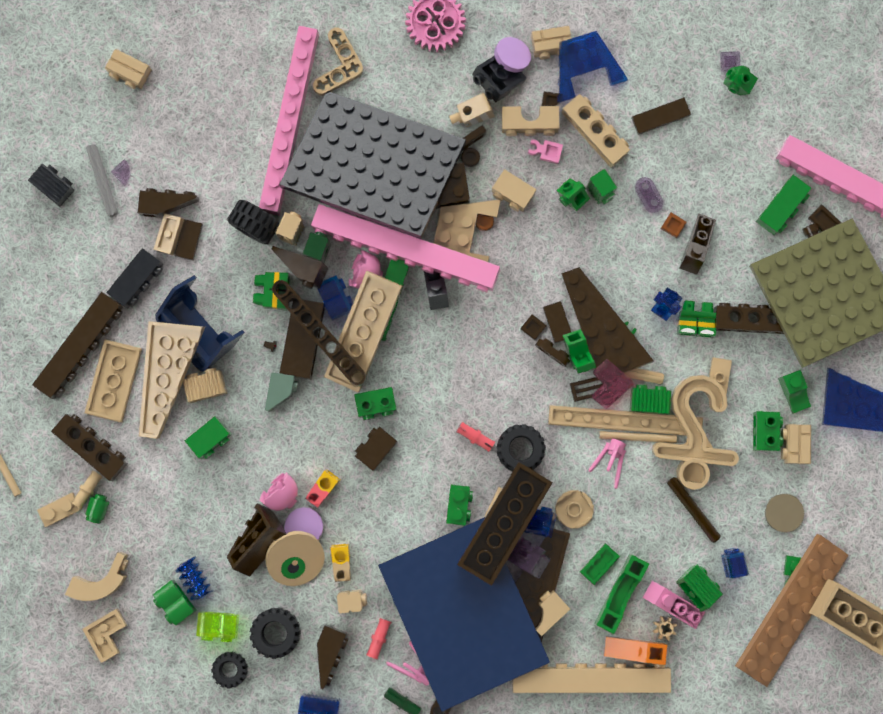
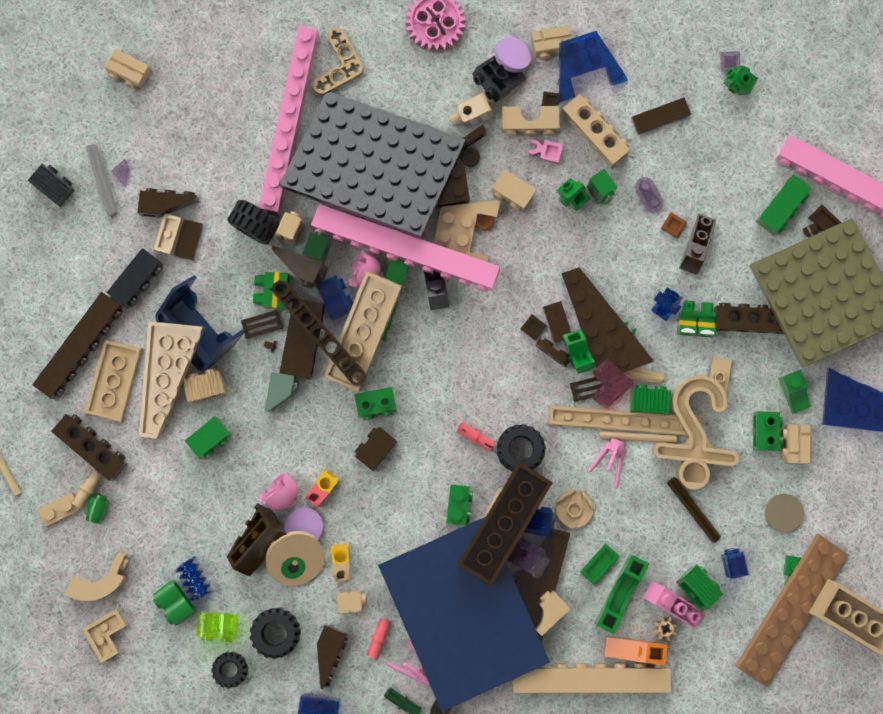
(264, 331): none -> dark brown tile

